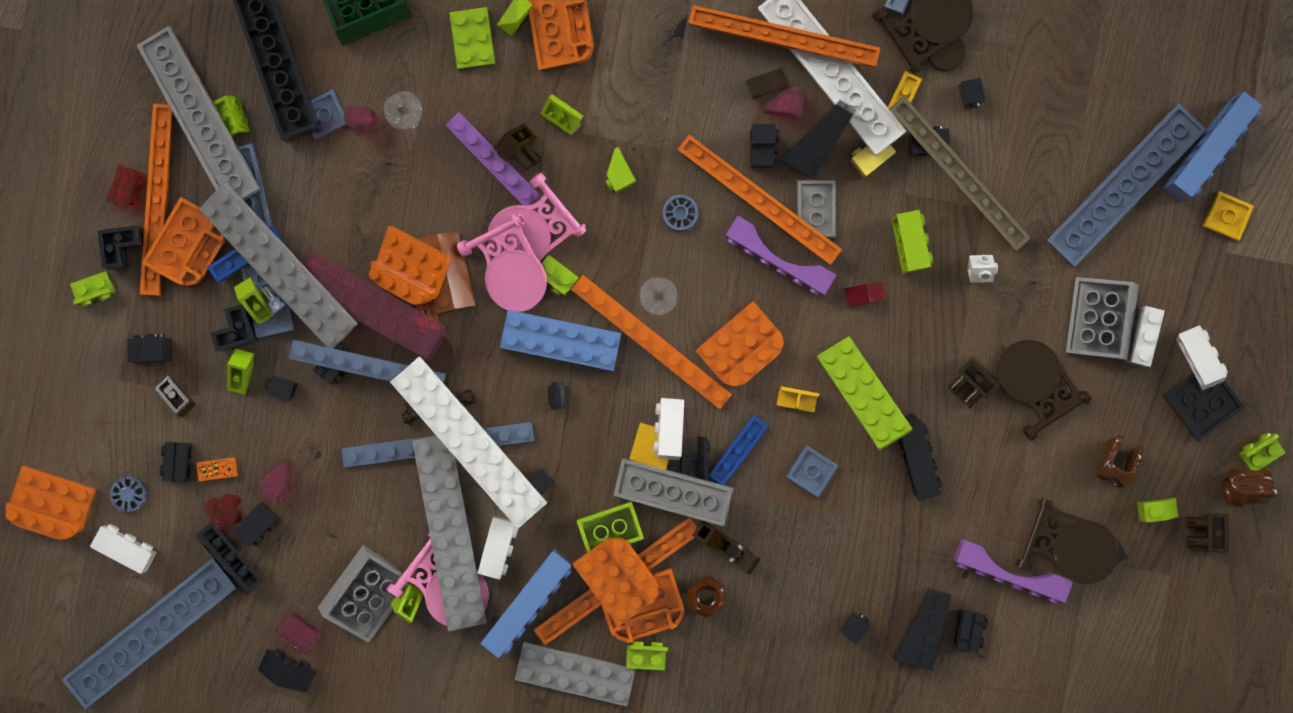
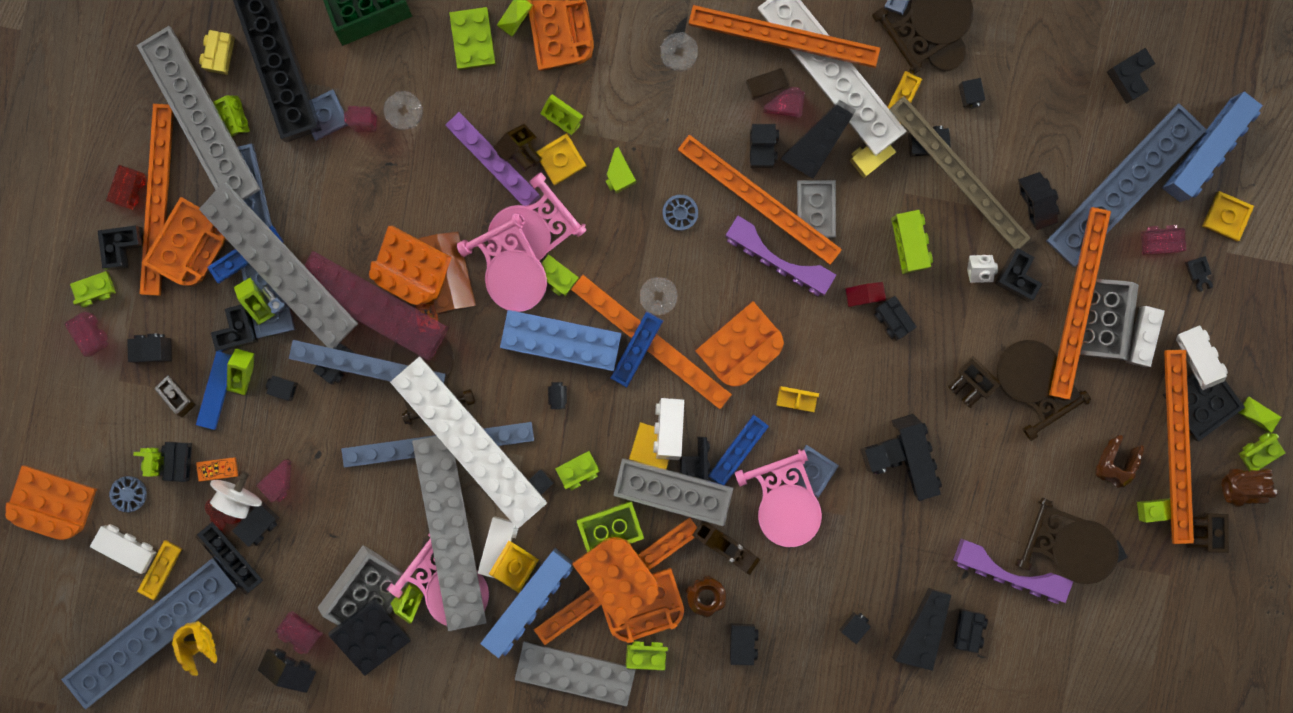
(87, 334): none -> clear pink brick
(152, 461): none -> lime bracket
(159, 570): none -> yellow tile
(186, 649): none -> yellow piece
(214, 392): none -> blue tile
(217, 52): none -> light yellow brick
(233, 498): none -> white piece
(369, 636): none -> black plate
(513, 566): none -> yellow tile
(561, 159): none -> yellow tile
(577, 470): none -> lime bracket
(636, 349): none -> blue tile
(669, 47): none -> clear plate
(742, 644): none -> black brick
(789, 511): none -> bright pink piece
(864, 393): lime plate -> none
(882, 455): none -> black brick
(894, 318): none -> black brick
(1014, 277): none -> black brick
(1040, 200): none -> black brick
(1080, 303): none -> orange plate
(1127, 75): none -> black brick
(1163, 240): none -> clear pink brick
(1178, 446): none -> orange plate
(1199, 270): none -> black plate
(1260, 415): none -> lime slope

